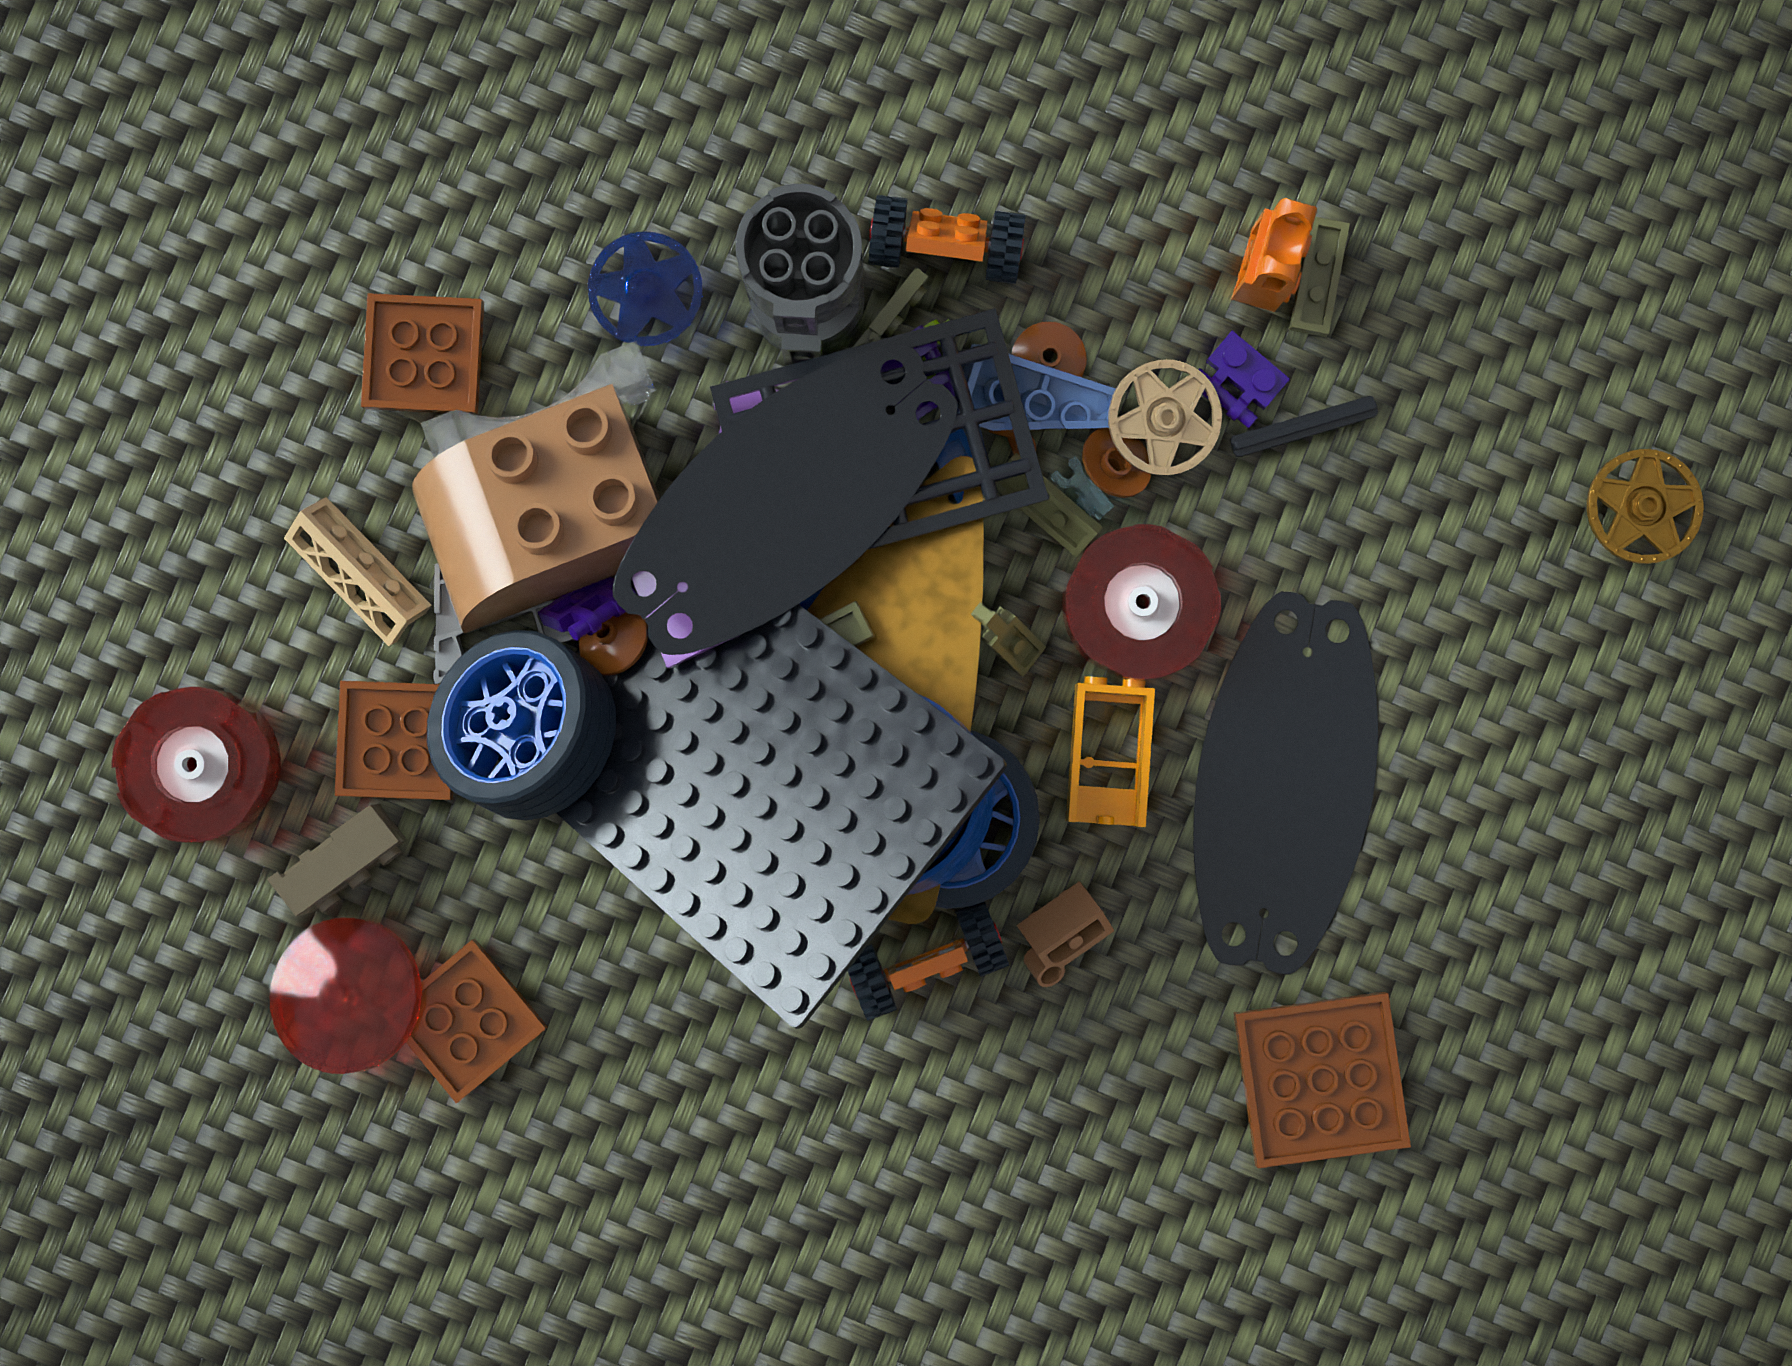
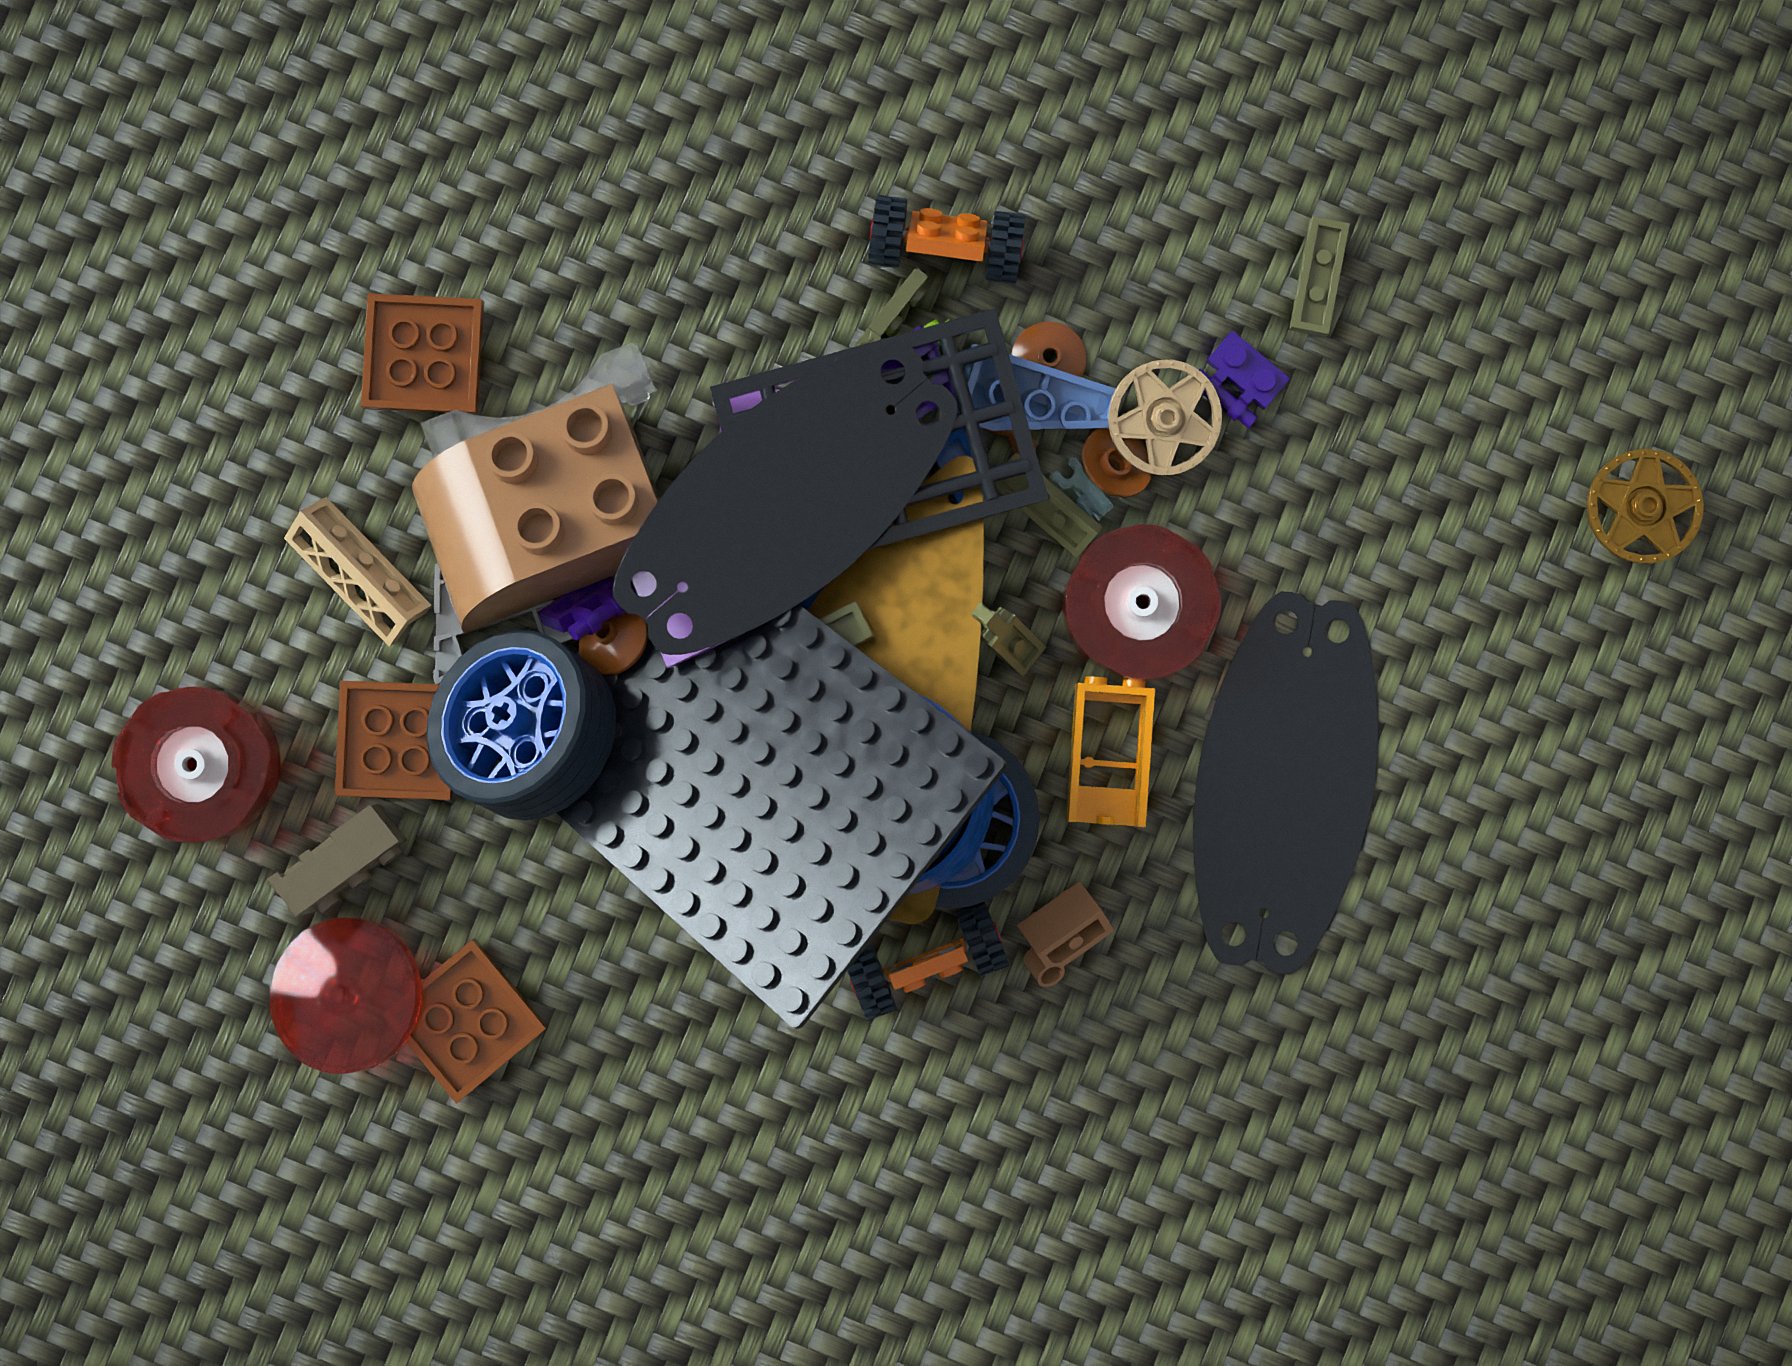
(645, 288): clear blue wheel -> none
(802, 270): dark grey cylinder -> none
(1274, 255): orange brick -> none
(1303, 426): black axle -> none
(1321, 1079): dark orange plate -> none

